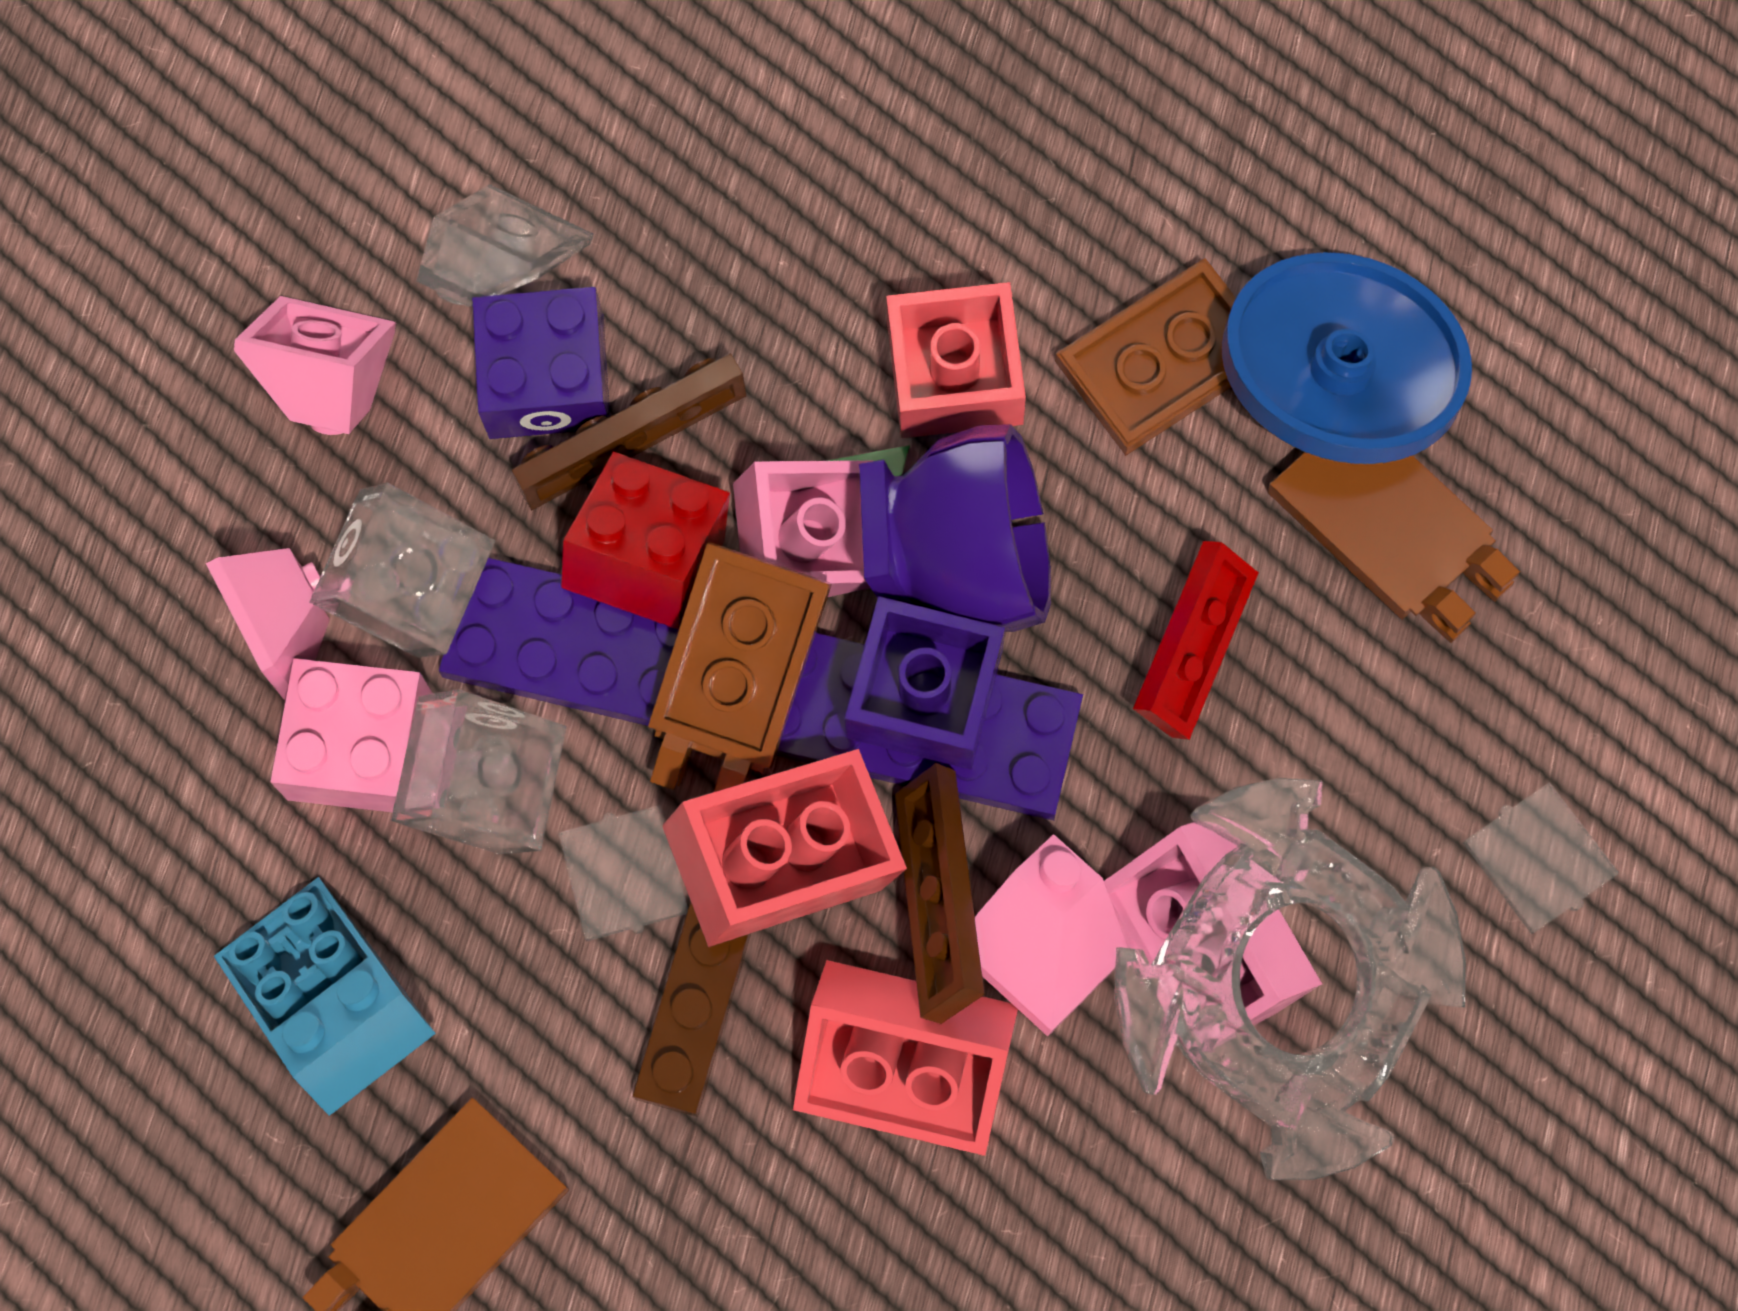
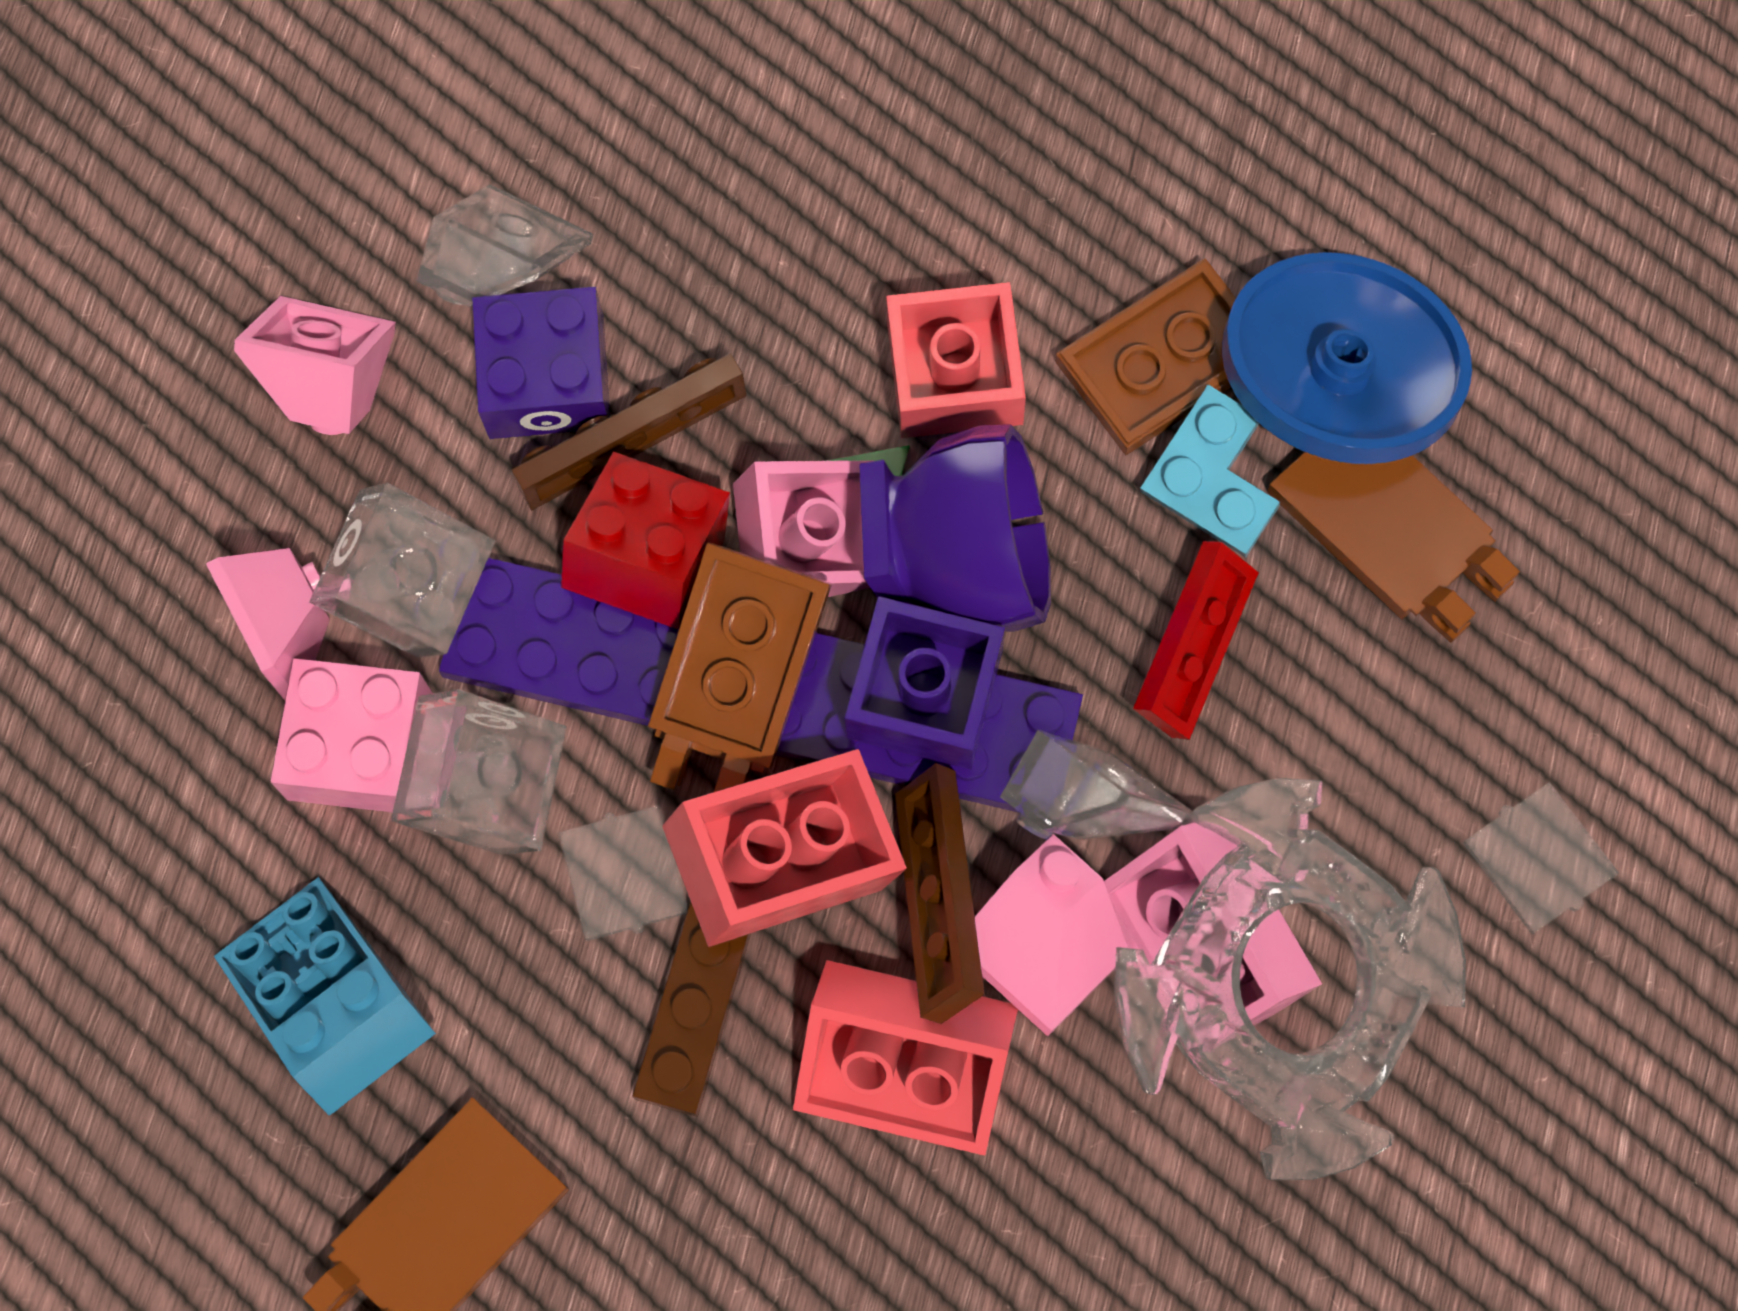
(1086, 793): none -> clear slope
(1196, 478): none -> medium azure plate

